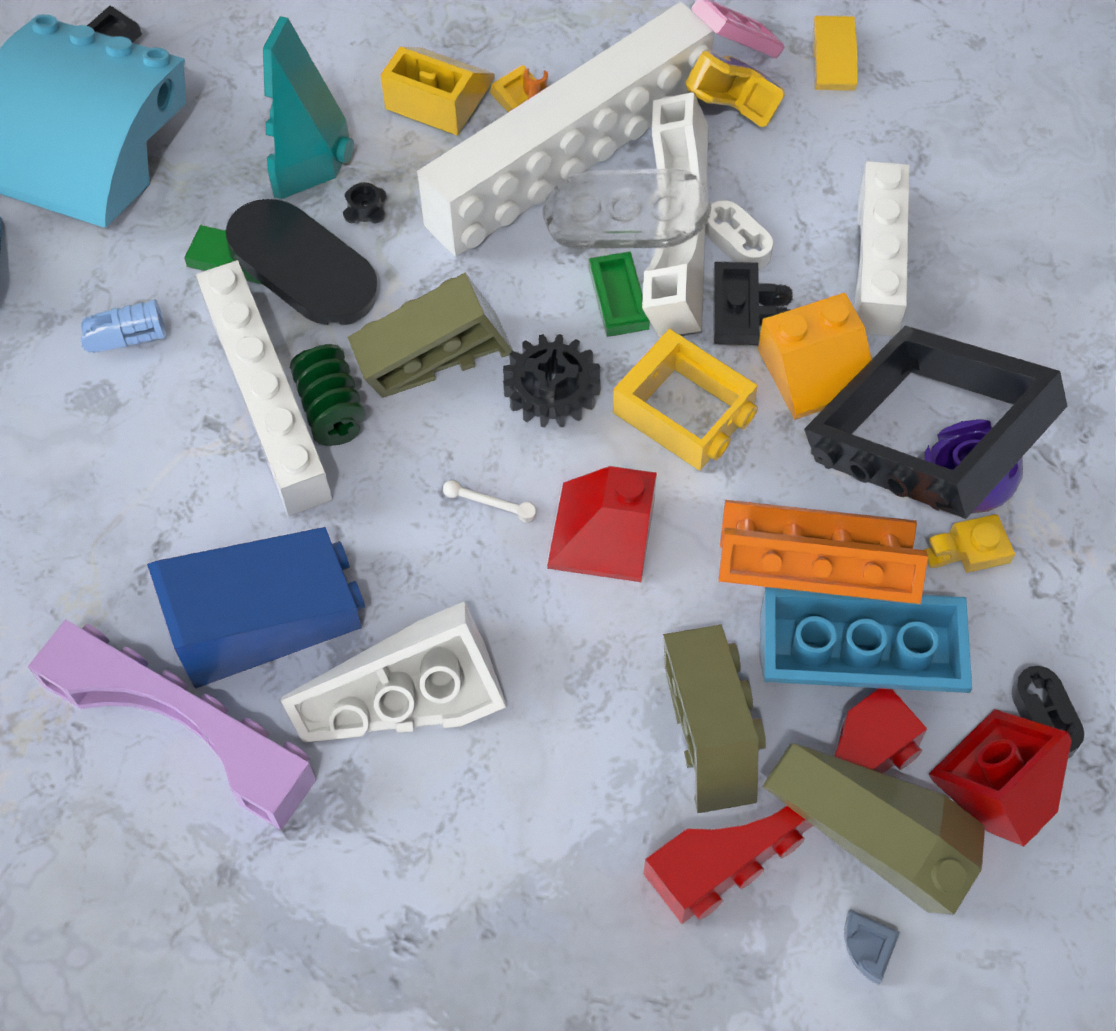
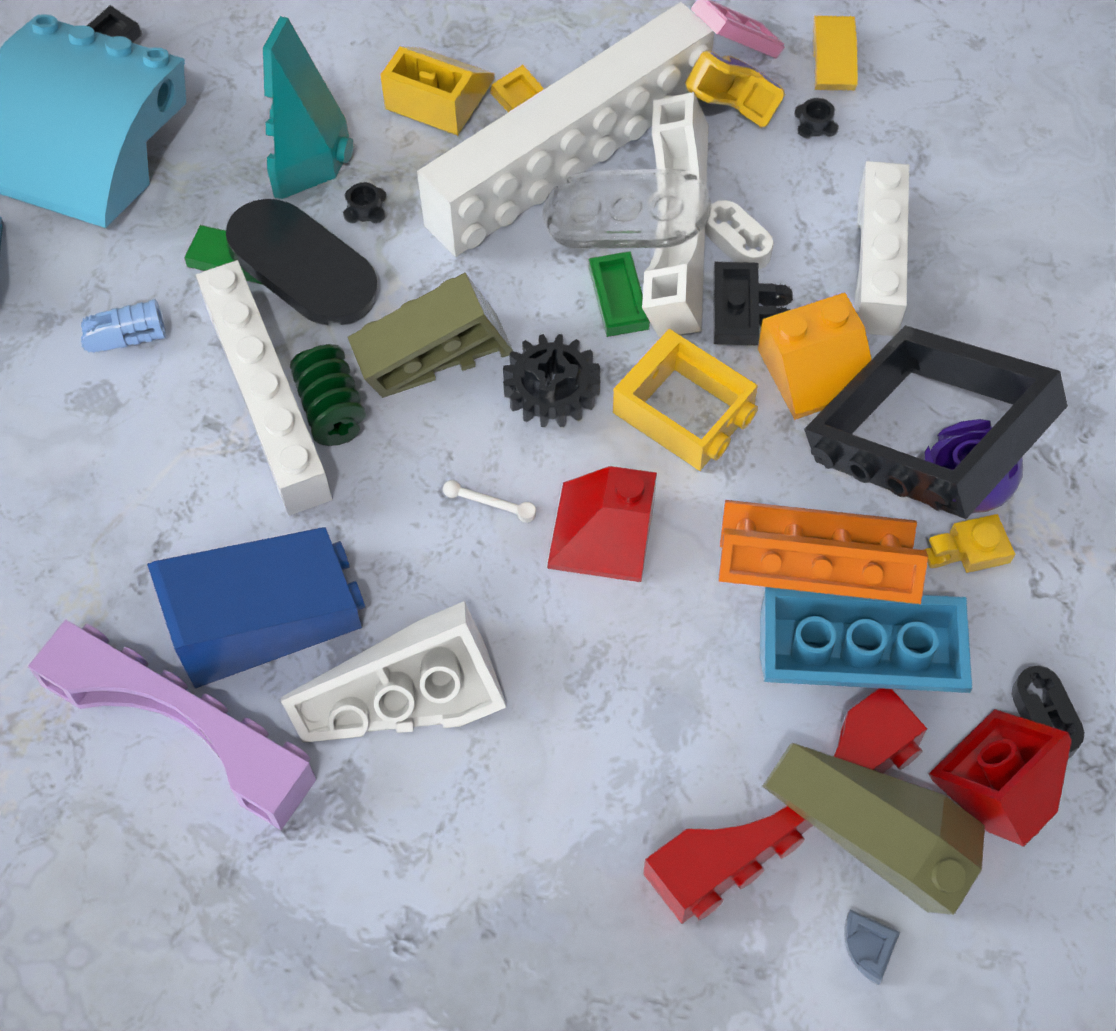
(533, 87): orange hand -> none
(714, 717): olive wedge -> none
(816, 118): none -> black plate

